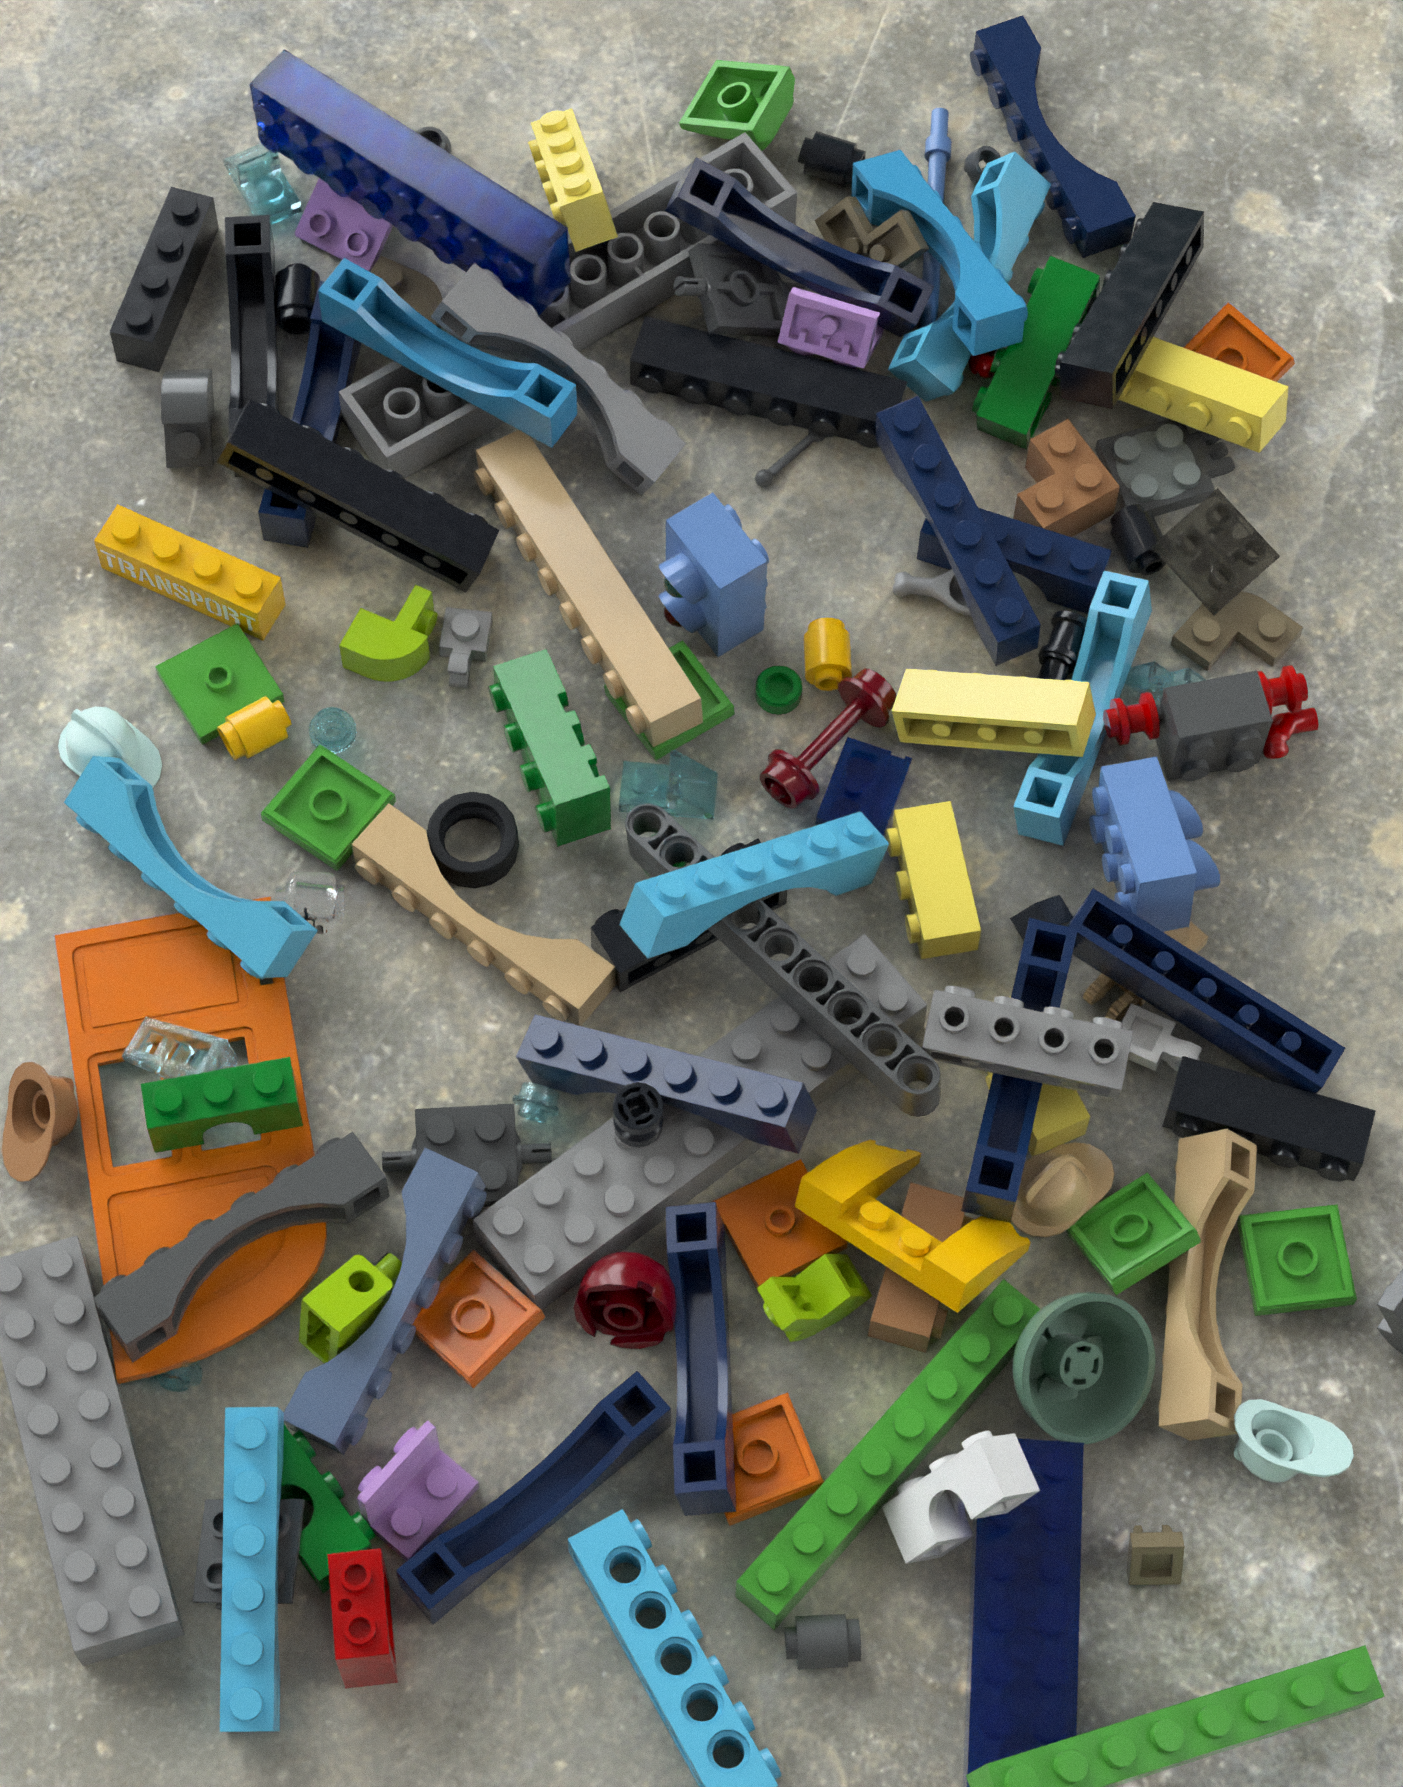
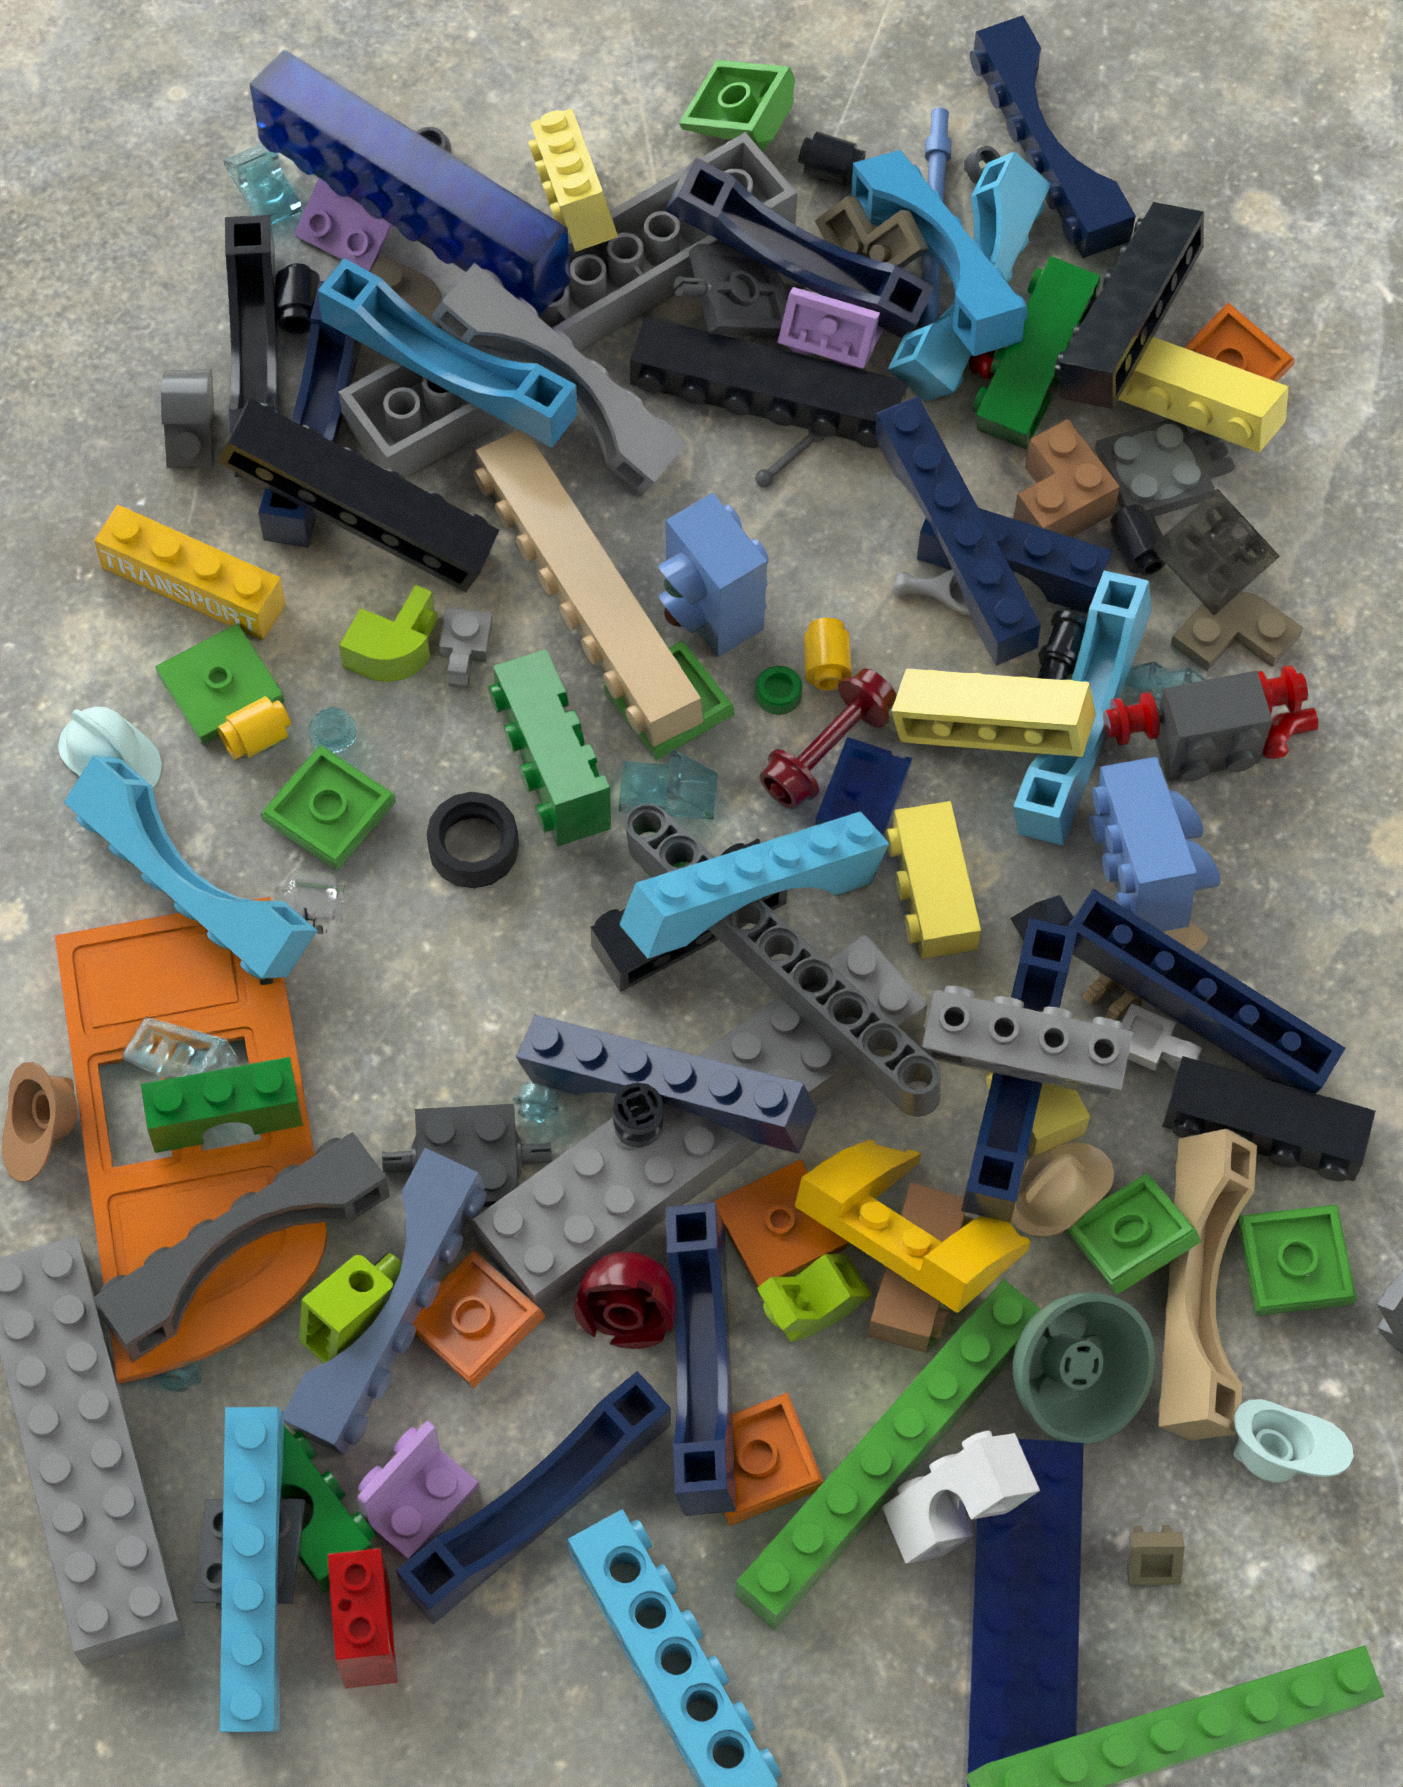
(164, 279): black brick -> none
(557, 971): tan arch -> none
(823, 1641): dark grey brick -> none

